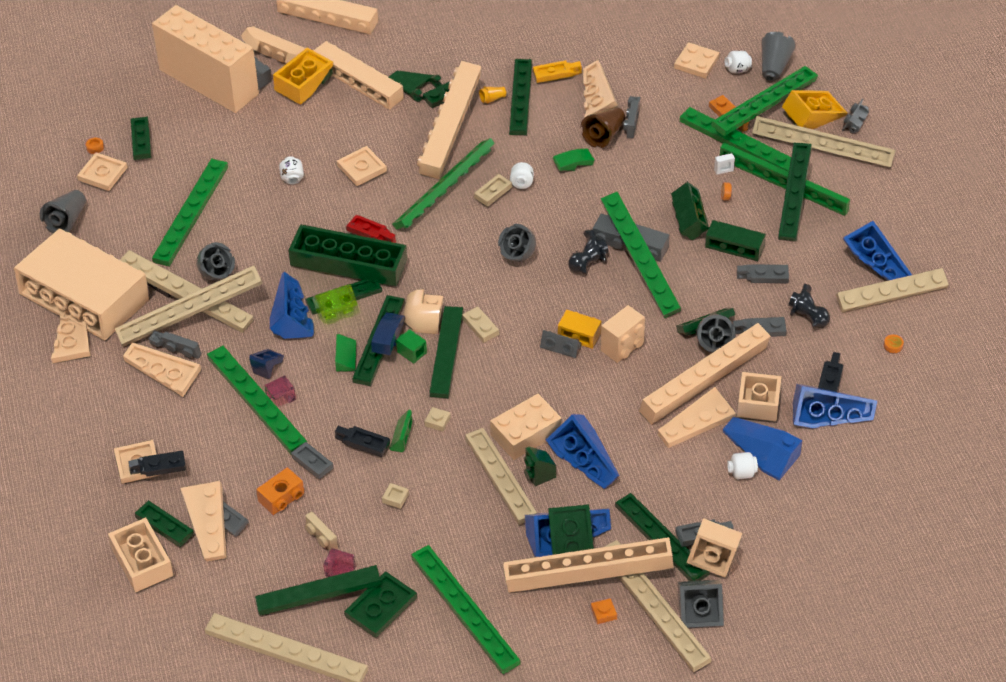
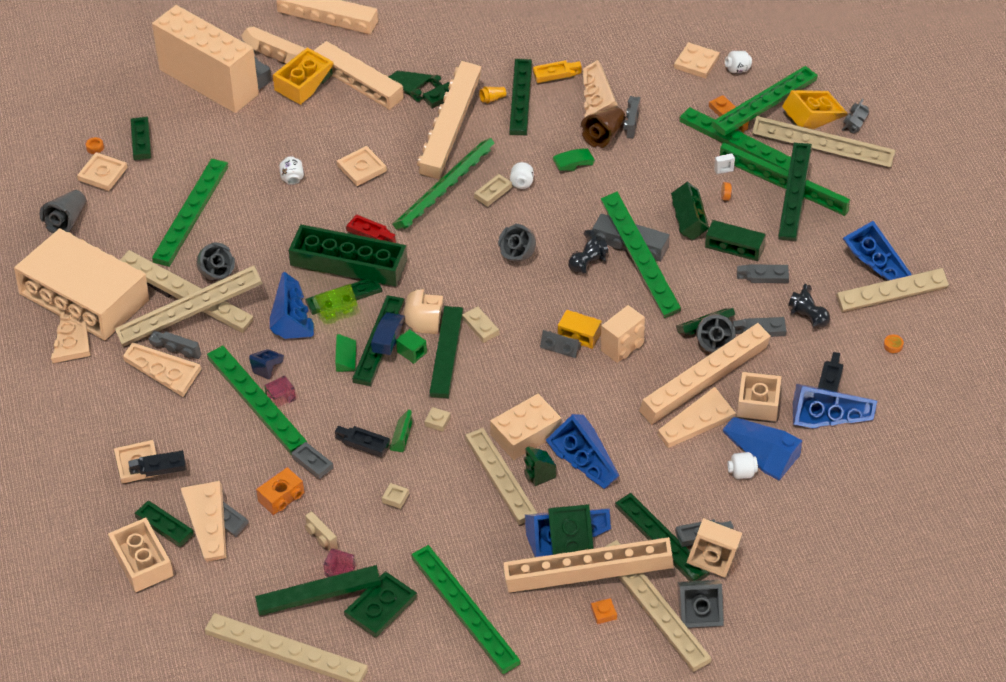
(775, 54): dark grey cone -> none

